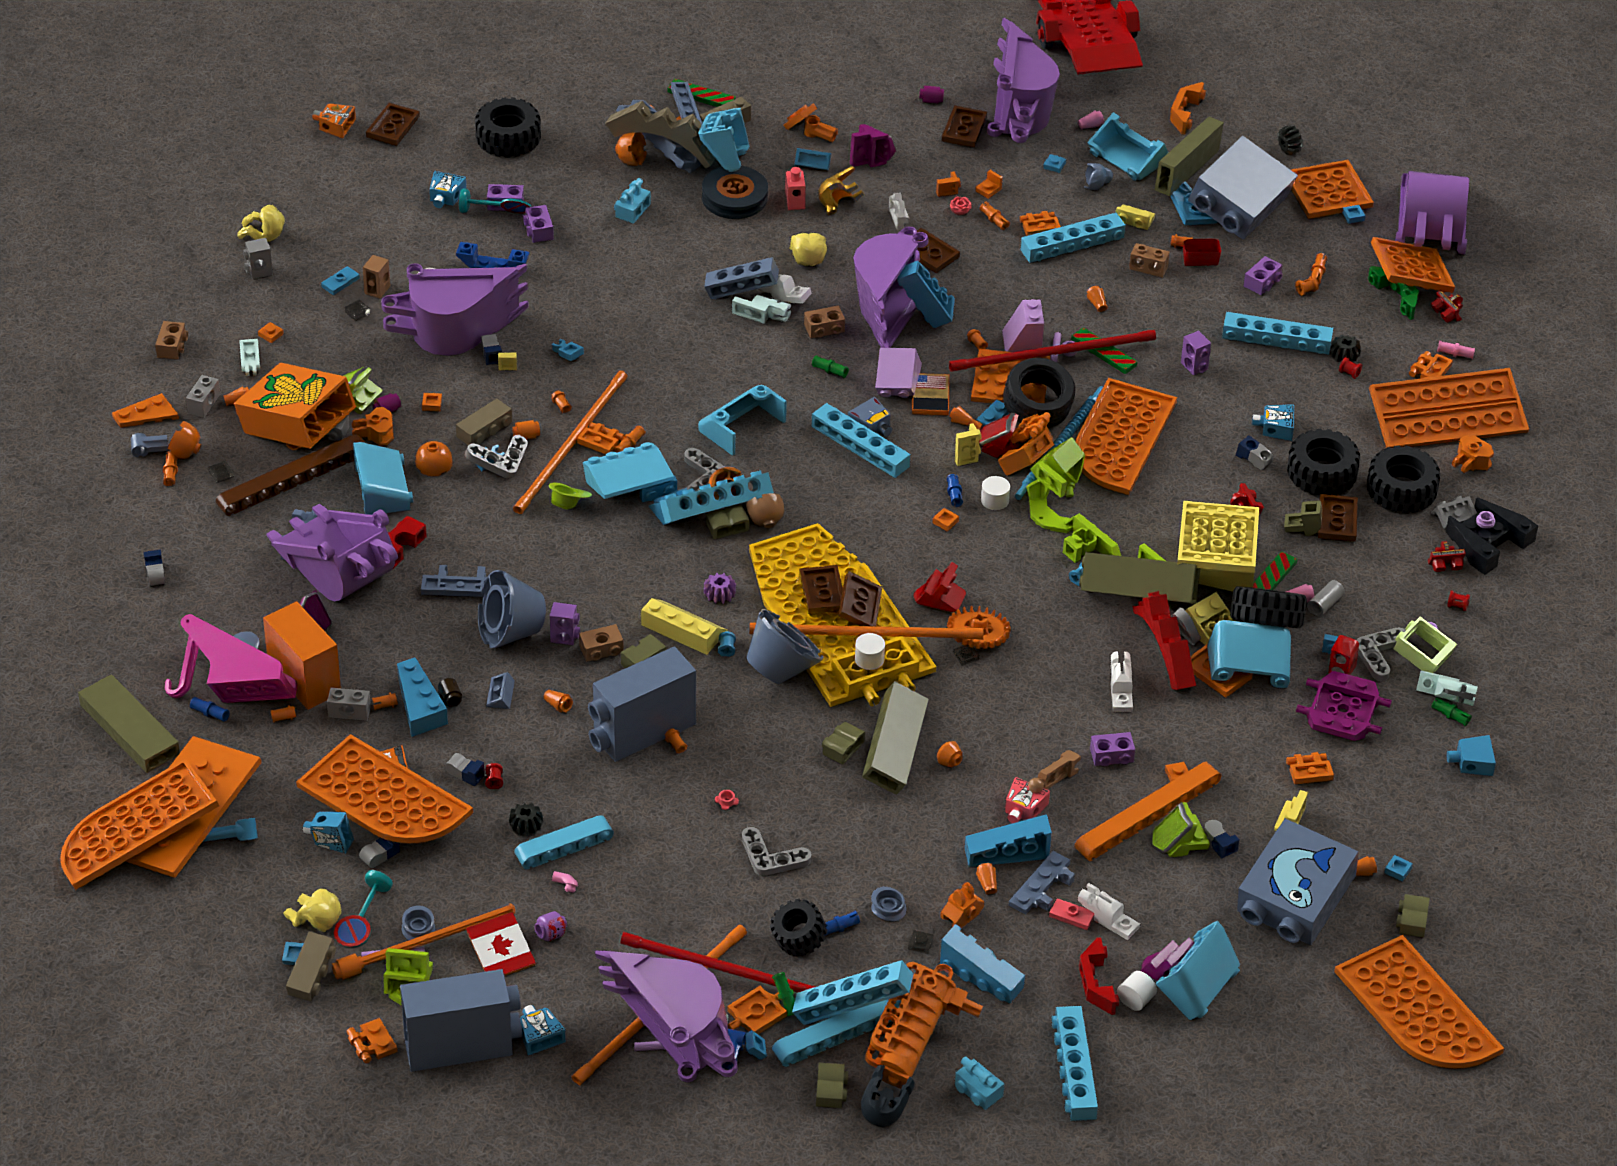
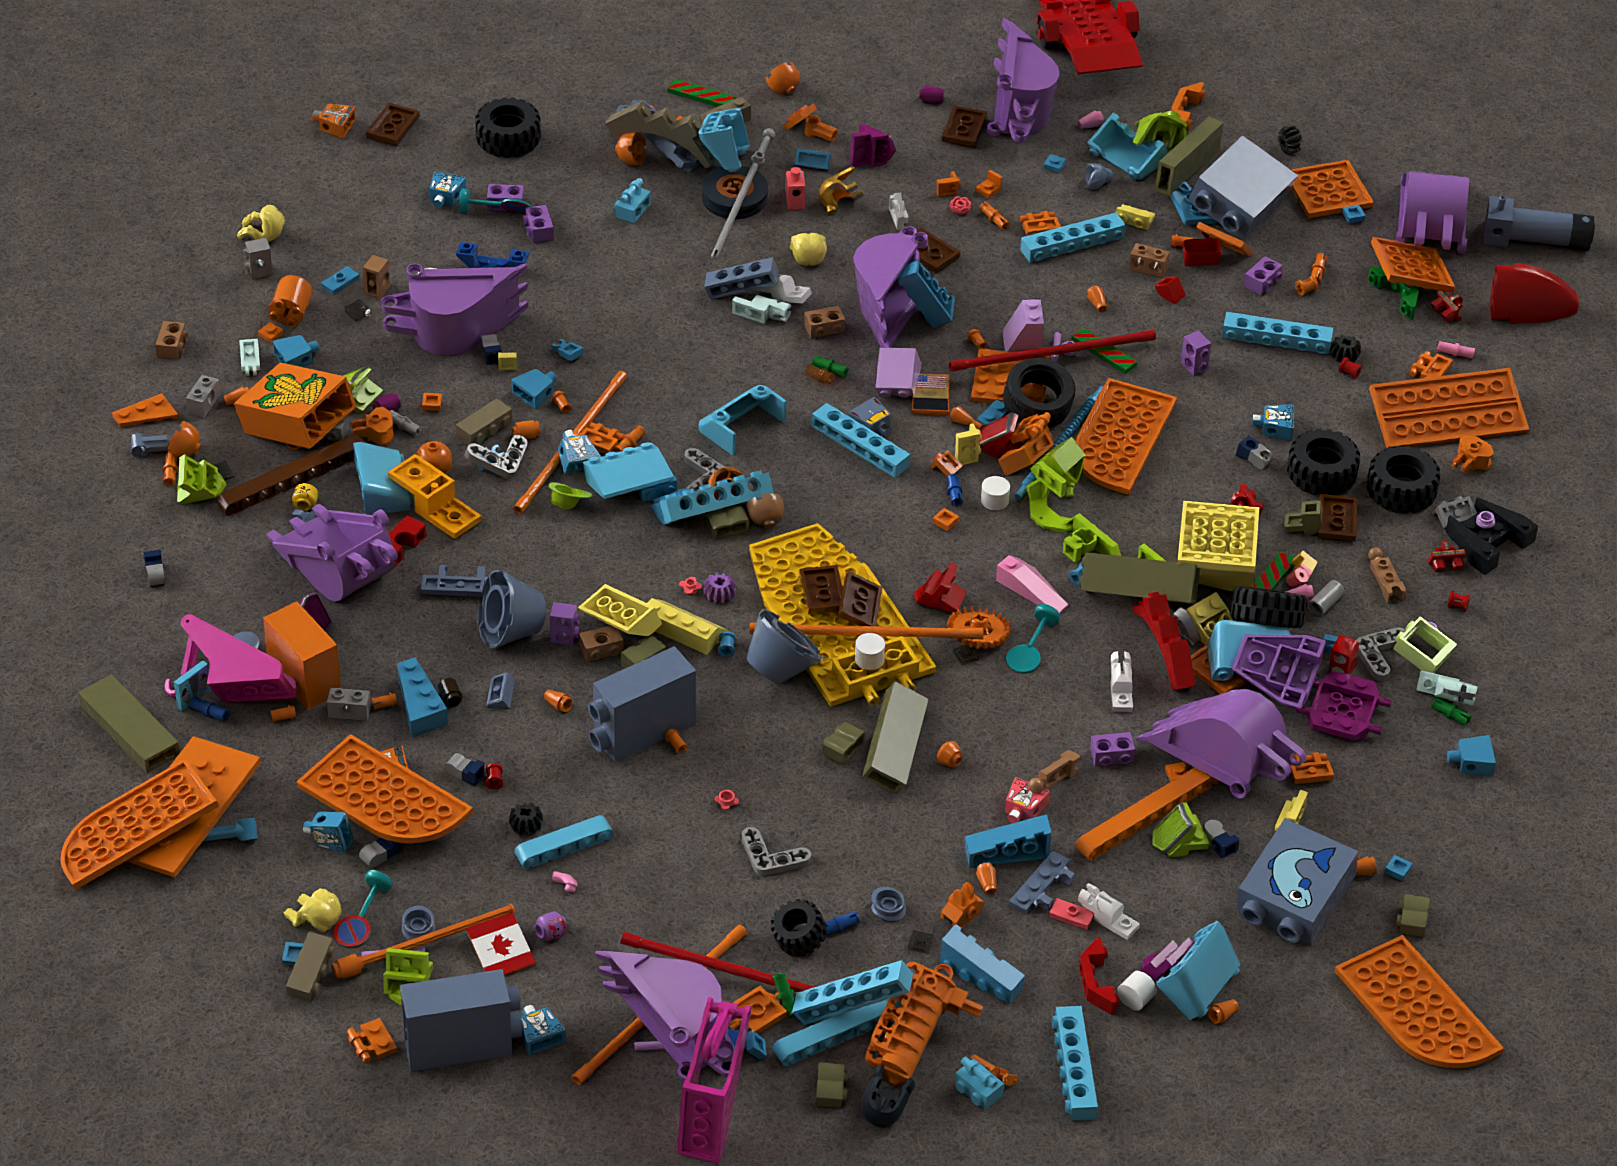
(191, 685): none -> medium azure tile
(198, 481): none -> lime piece
(290, 300): none -> orange cylinder
(294, 350): none -> dark azure torso
(305, 497): none -> yellow head
(404, 423): none -> light grey pin
(434, 496): none -> light orange bracket
(534, 387): none -> dark azure torso
(574, 451): none -> dark azure torso
(622, 611): none -> light yellow slope
(684, 100): sand blue plate -> none
(690, 585): none -> coral plate
(703, 1109): none -> dark pink piece
(756, 162): none -> light grey bar
(784, 79): none -> orange cylinder
(823, 375): none -> clear orange pin
(946, 463): none -> orange bracket
(1008, 1079): none -> orange piece
(1025, 657): none -> teal piece
(1028, 583): none -> bright pink wedge
(1163, 124): none -> lime piece
(1170, 289): none -> red brick
(1222, 1011): none -> orange cone
(1224, 239): none -> orange tile
(1228, 738): none -> medium lavender piece
(1281, 665): none -> medium lavender wedge
(1302, 571): none -> leg
(1386, 575): none -> medium nougat plate
(1530, 295): none -> red panel
(1535, 226): none -> sand blue piece

